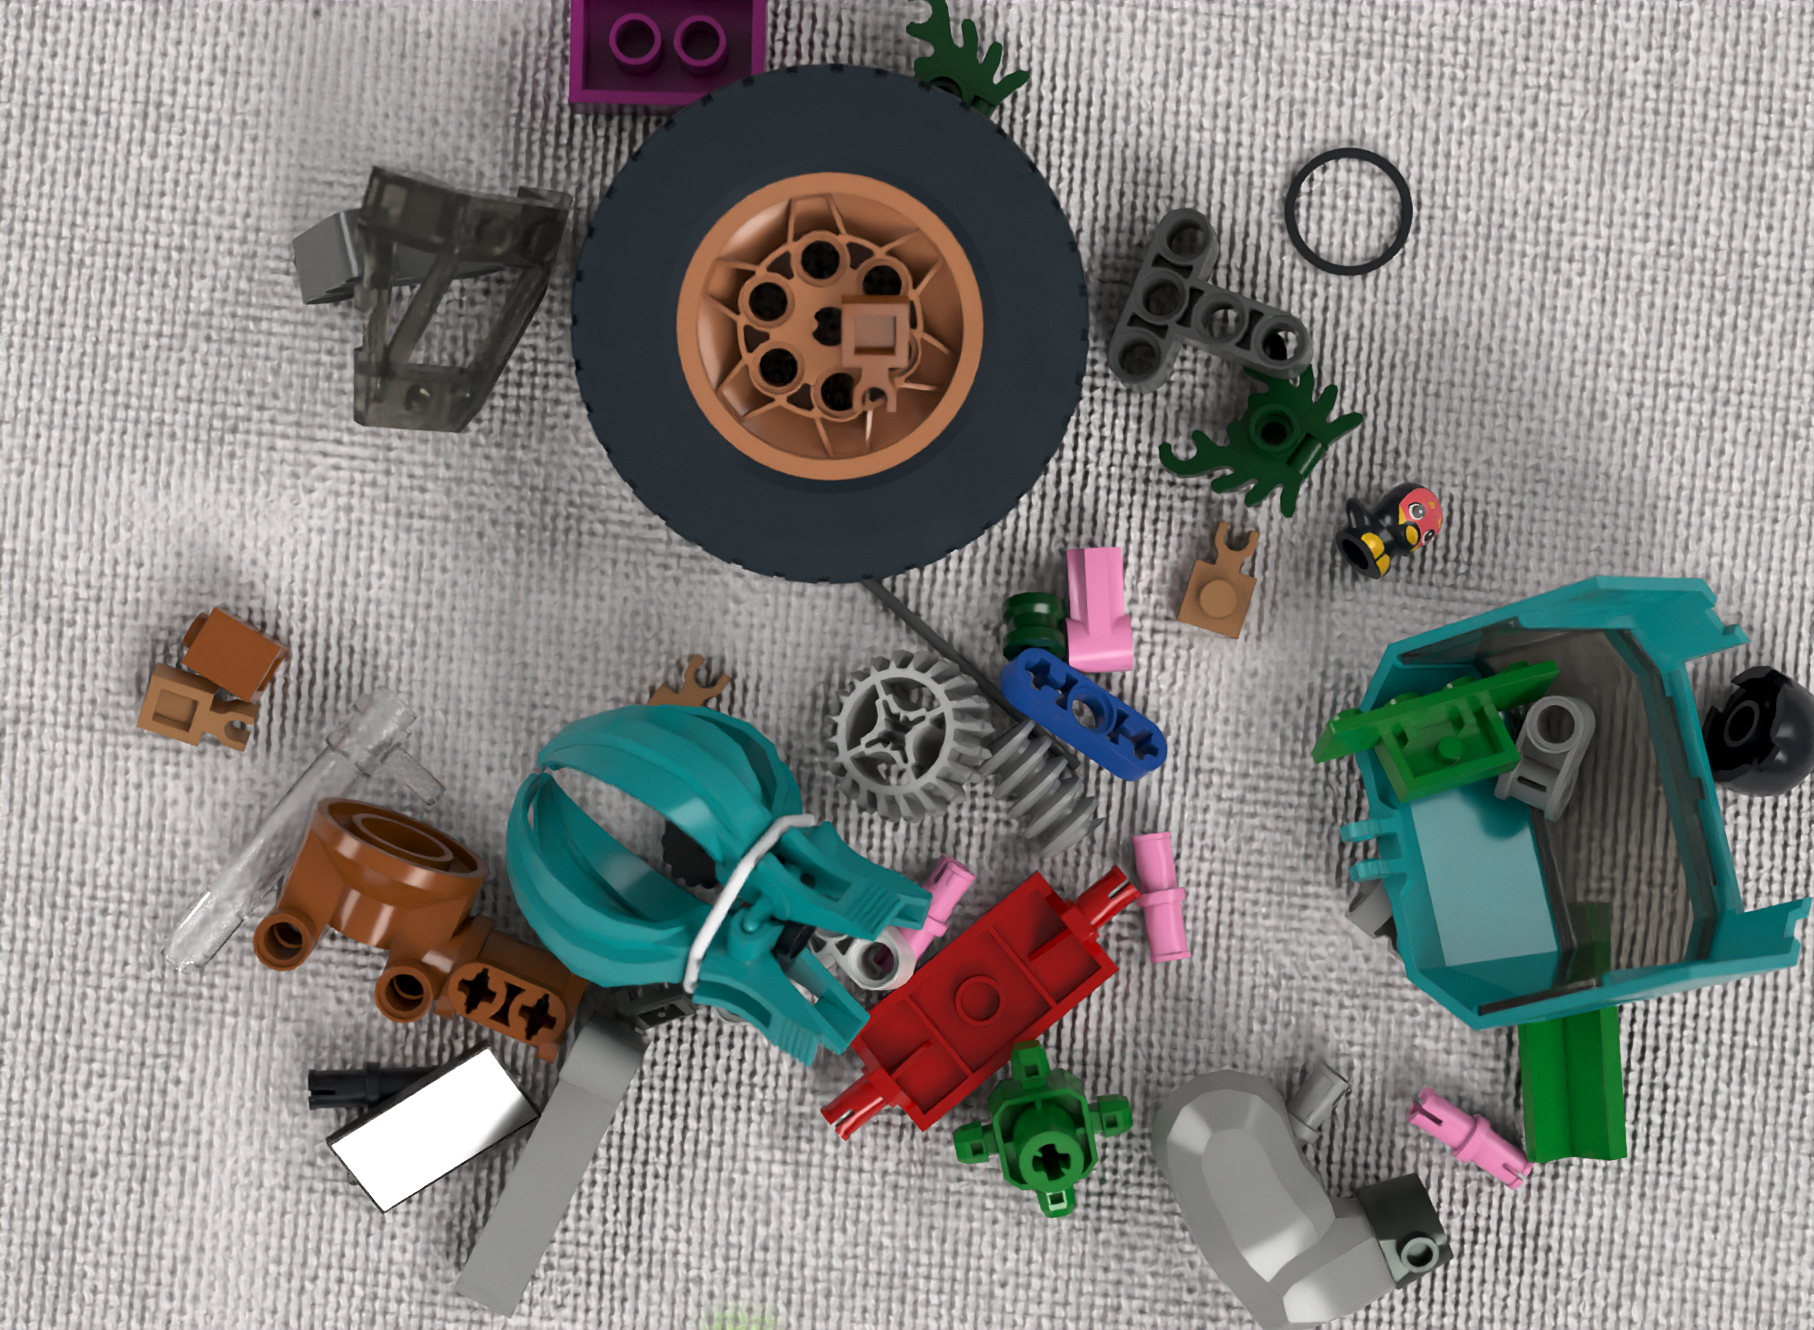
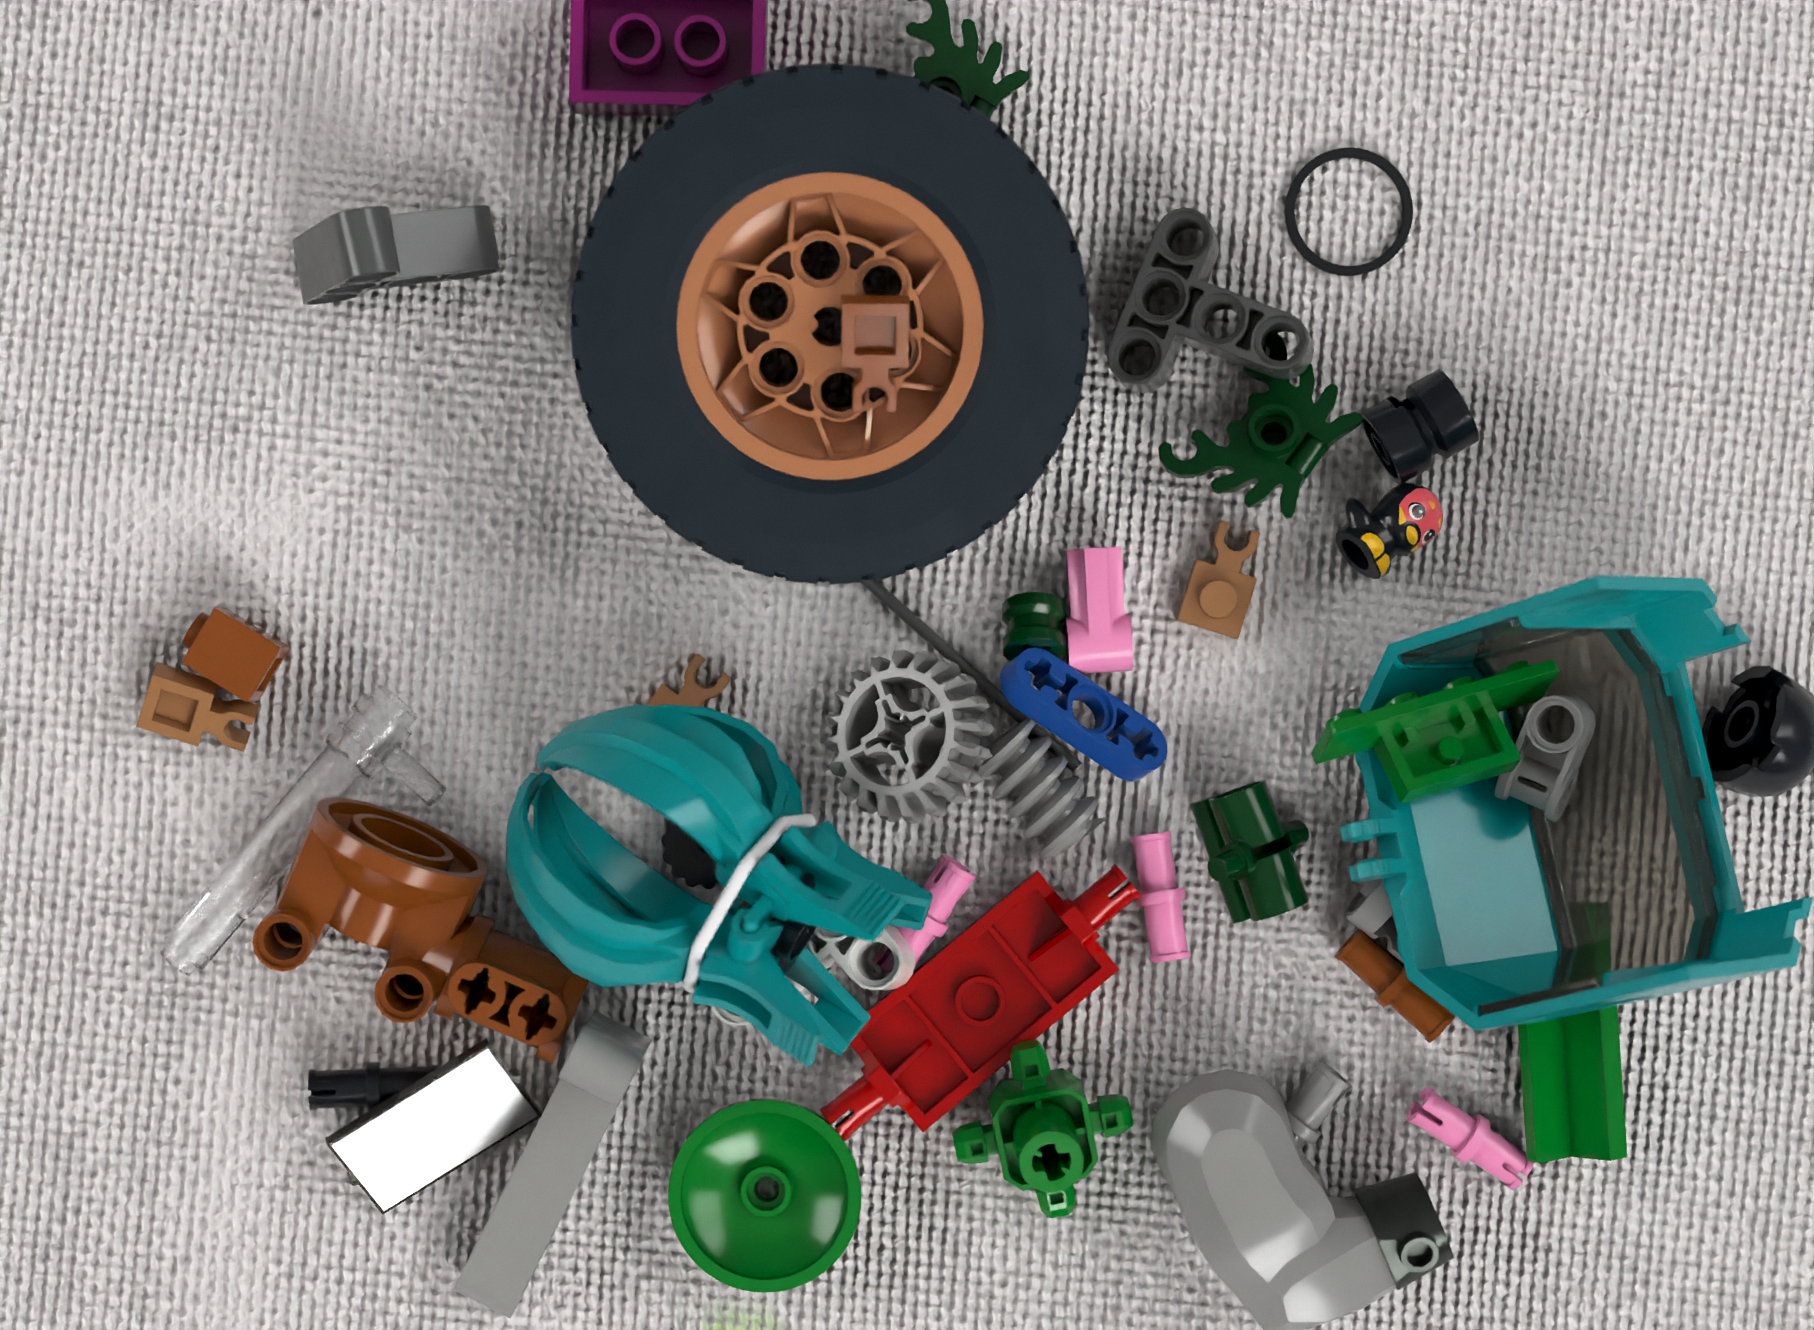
(456, 228): clear smoke windscreen -> none
(653, 998): pearl dark grey tile -> none
(758, 1239): none -> green dish
(1252, 852): none -> dark green pin
(1391, 985): none -> dark orange pin
(1422, 425): none -> black wheel

